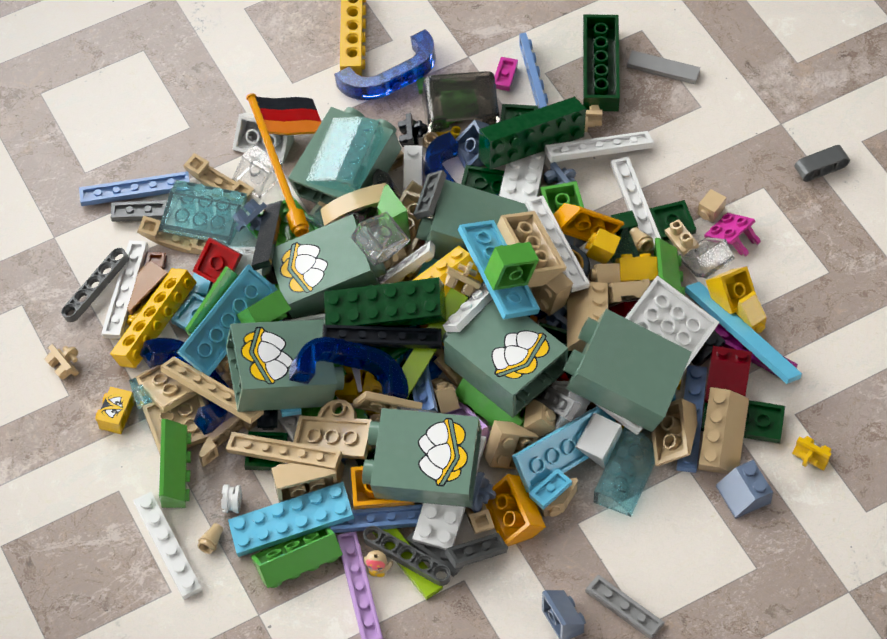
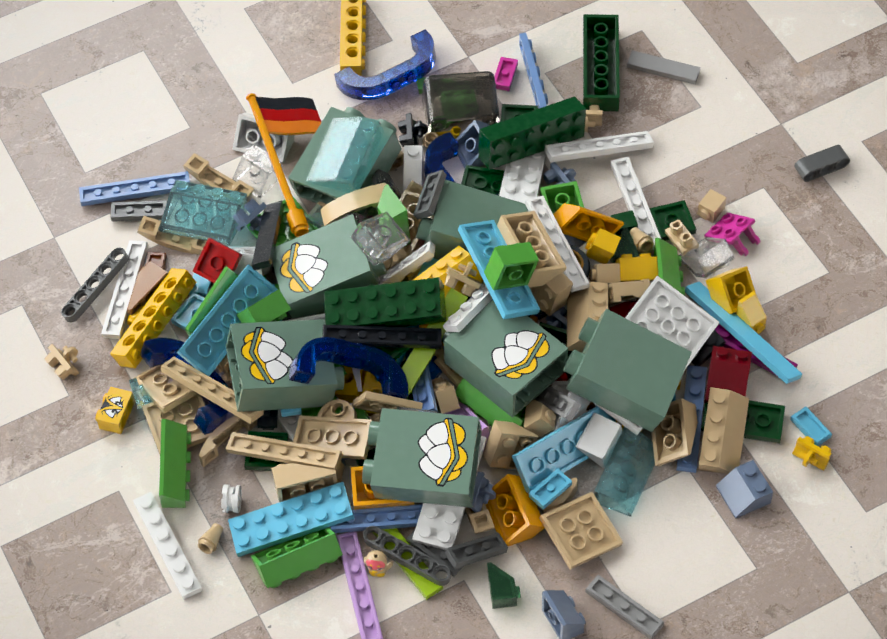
(502, 588): none -> clear green slope
(581, 530): none -> tan plate
(811, 426): none -> medium azure tile

